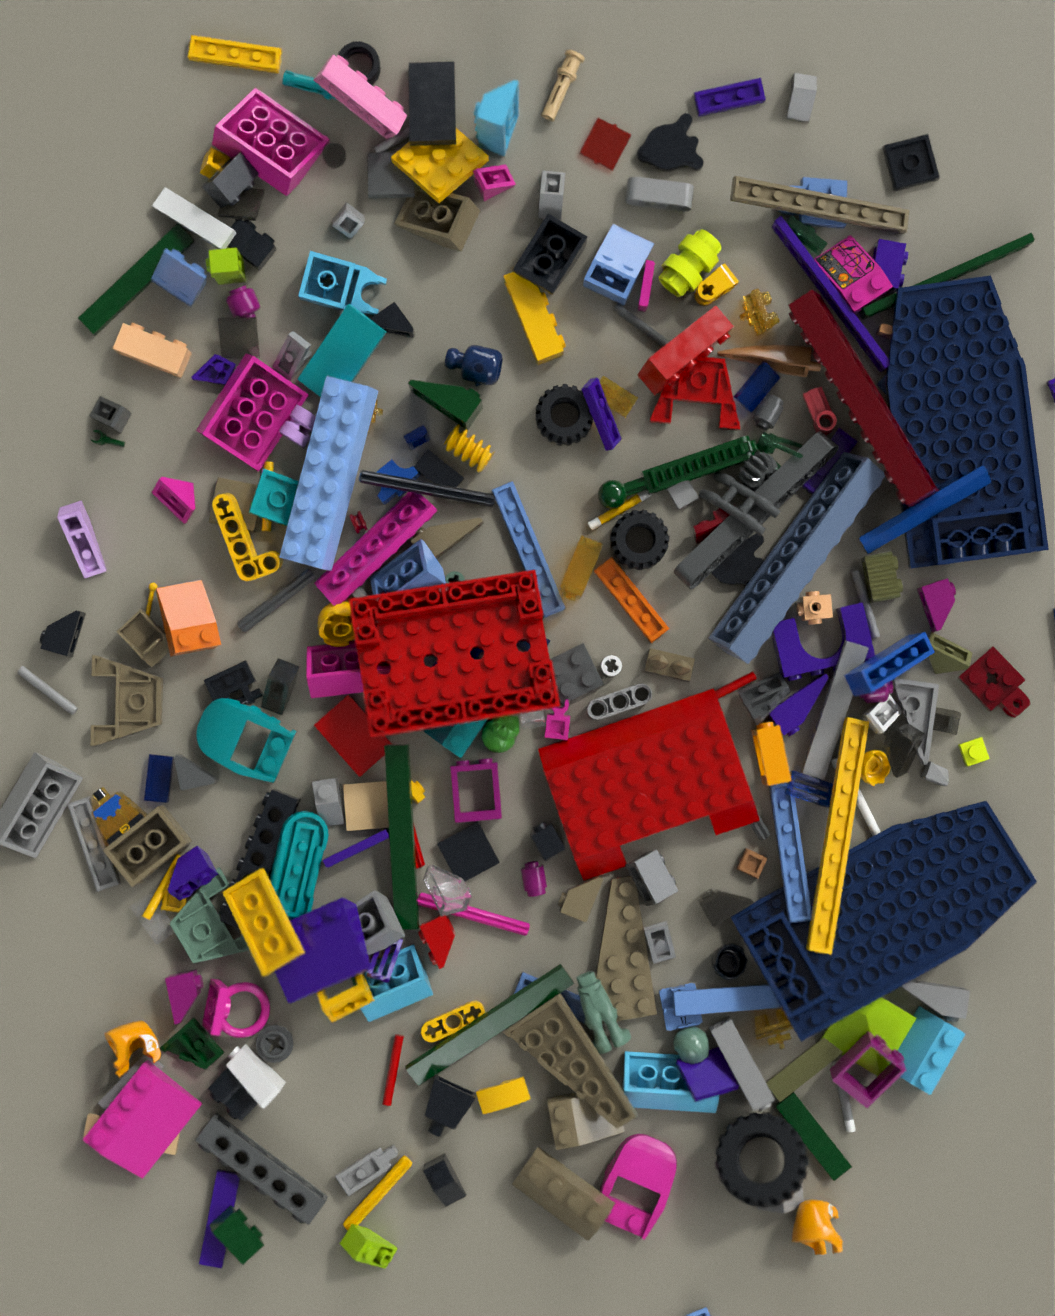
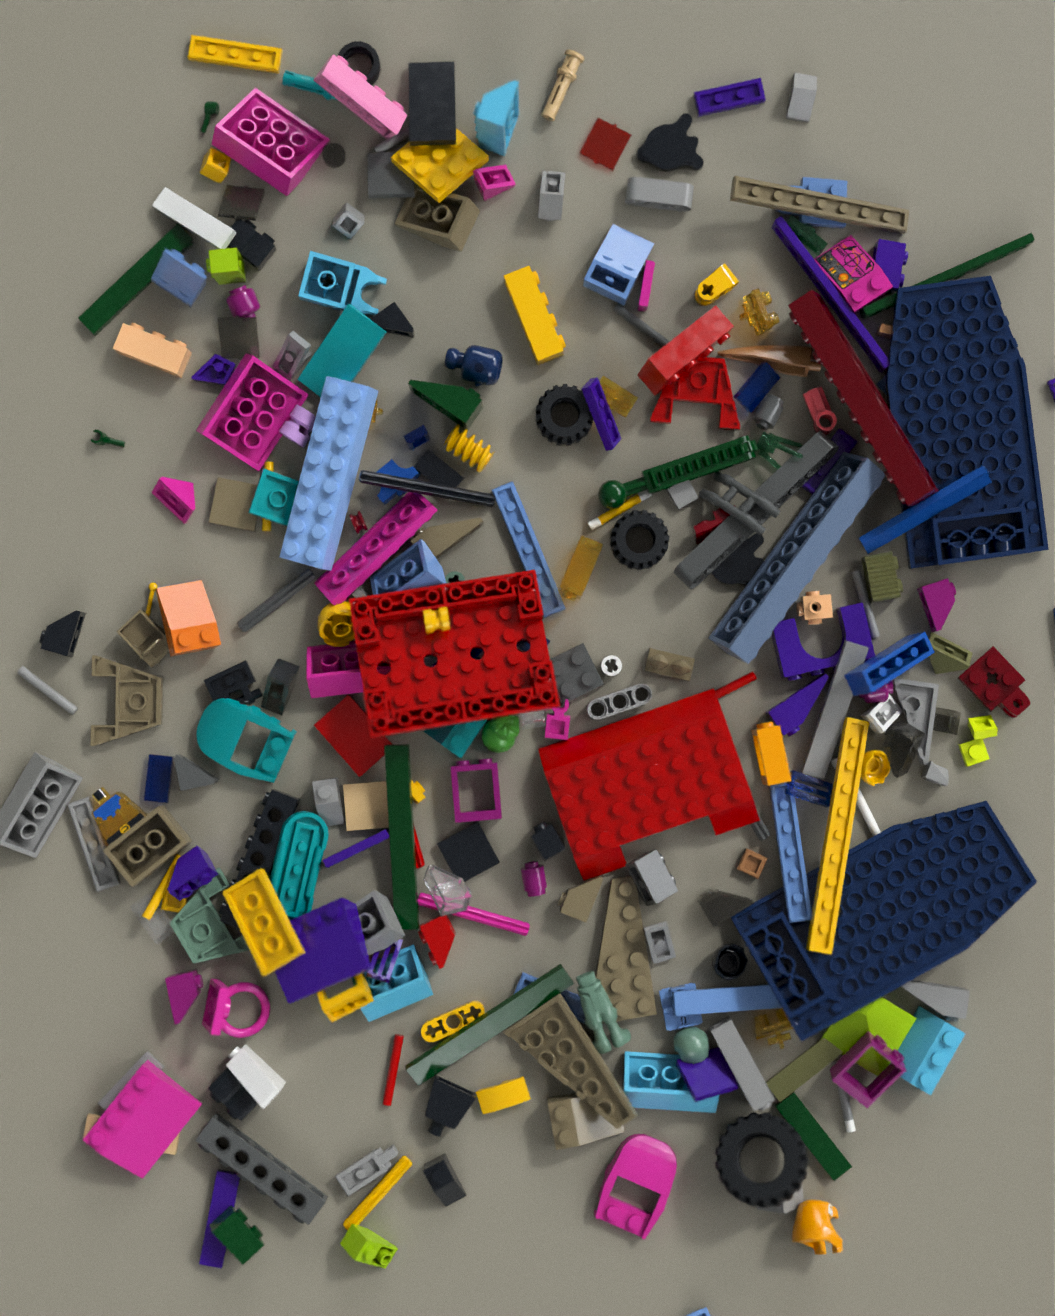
(81, 538): lavender slope -> none
(110, 414): dark grey slope -> none
(129, 1038): light orange piece -> none
(194, 1045): dark green wing -> none
(210, 108): none -> dark green hand
(230, 180): black brick -> none
(242, 535): yellow beam -> none
(264, 1045): dark grey gear -> none
(436, 620): none -> yellow wheel
(551, 254): black slope -> none
(563, 1194): dark tan slope -> none
(631, 600): orange tile -> none
(697, 255): neon yellow piece -> none
(757, 470): dark grey gear -> none
(764, 696): dark grey wing -> none
(911, 162): black tile -> none
(982, 727): none -> neon yellow plate

